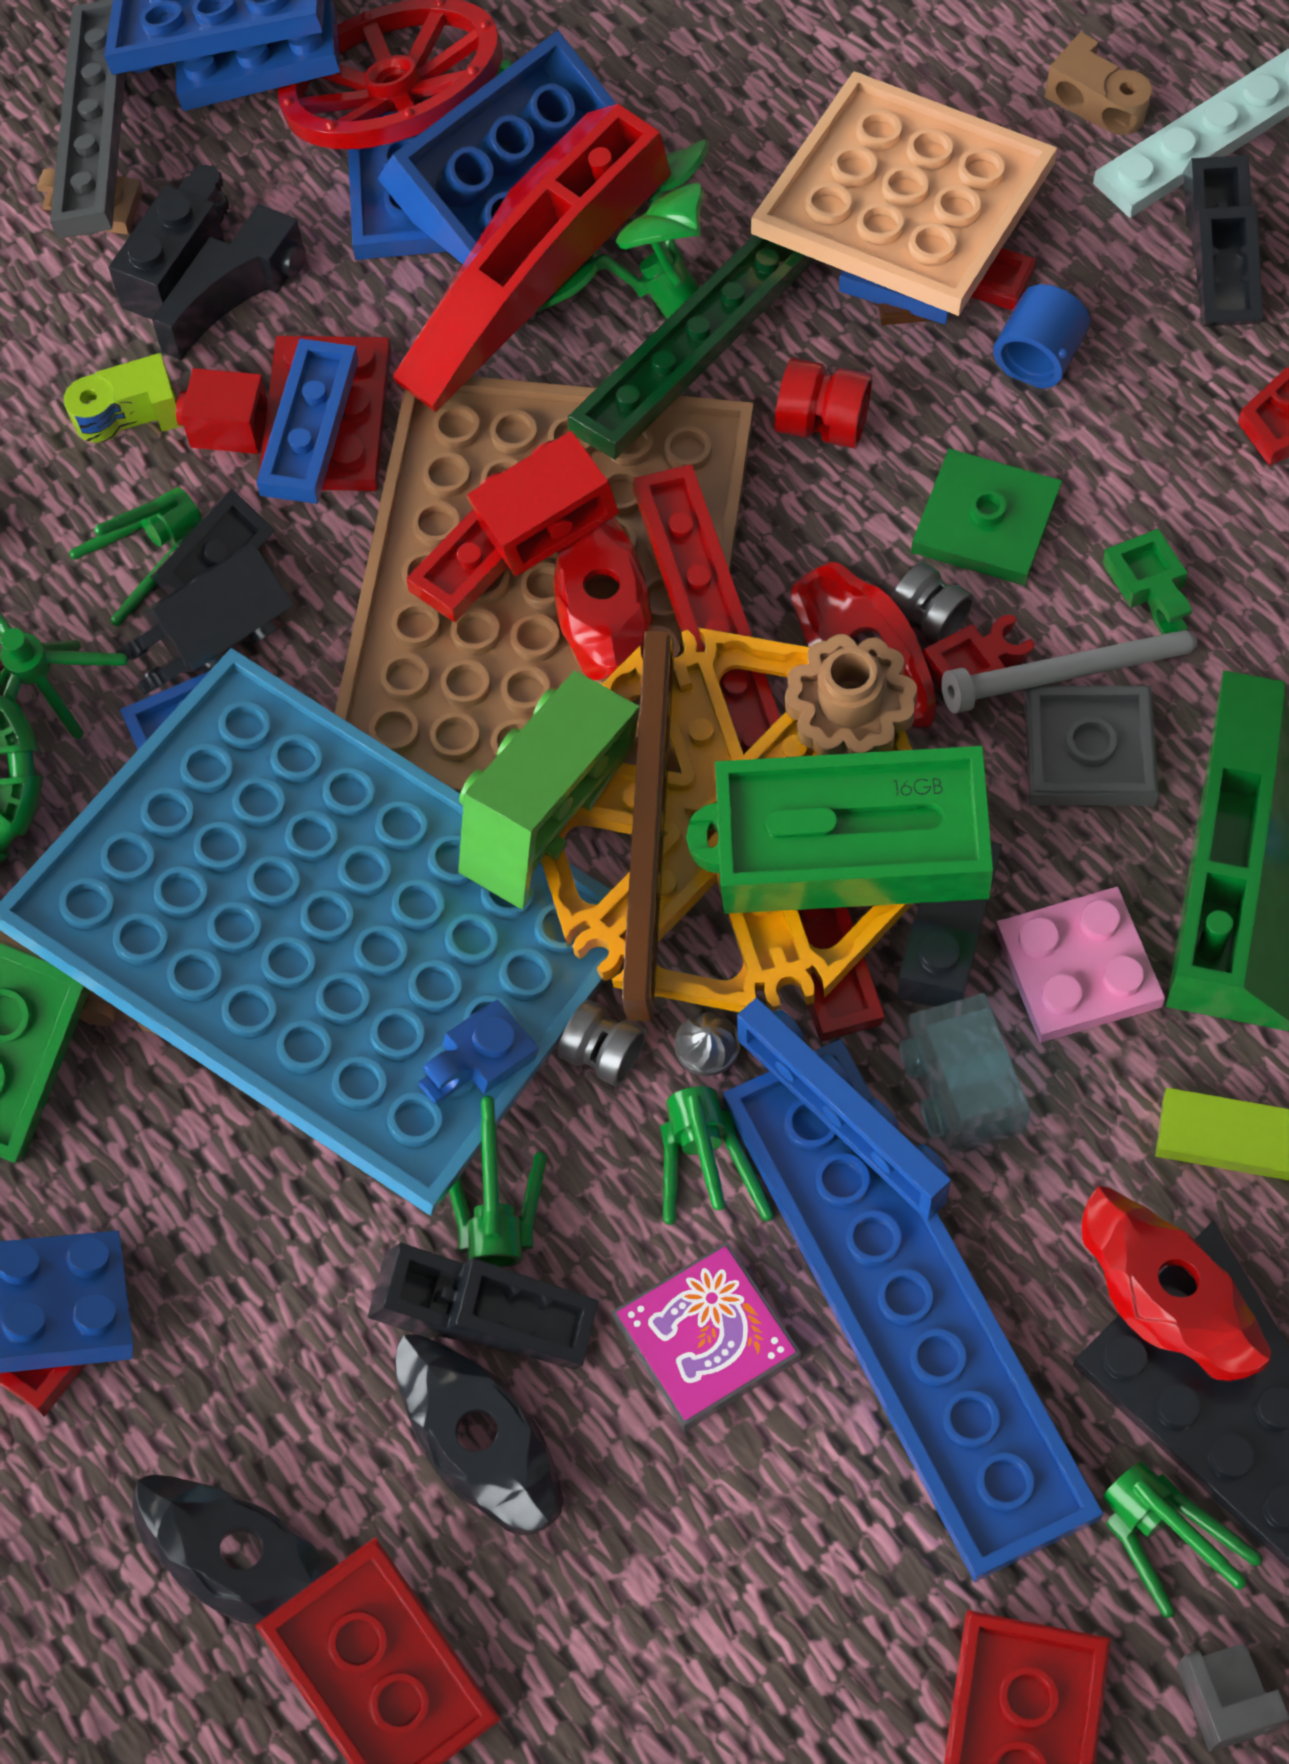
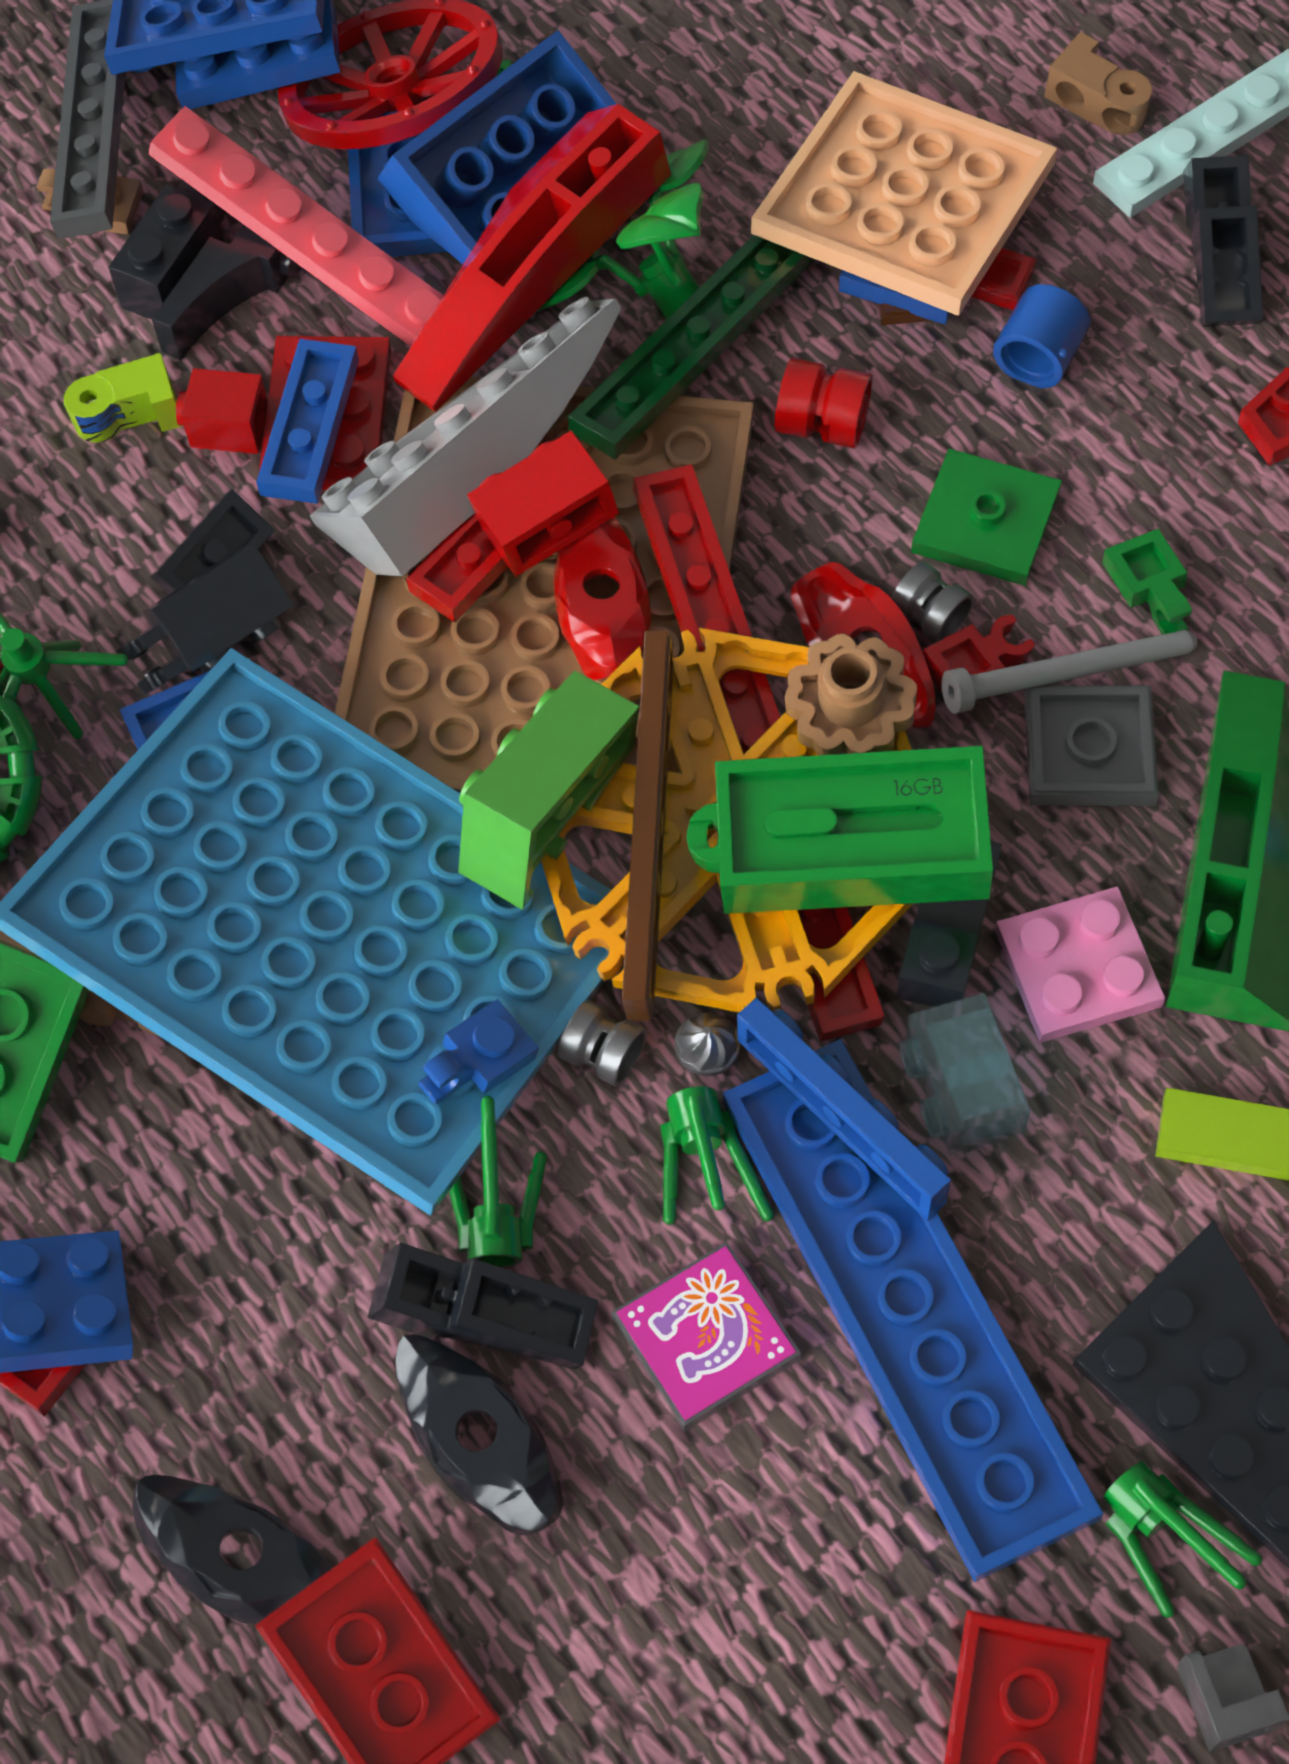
(164, 521): green plant -> none
(295, 224): none -> coral plate
(419, 485): none -> light grey wedge
(1207, 1326): red piece -> none

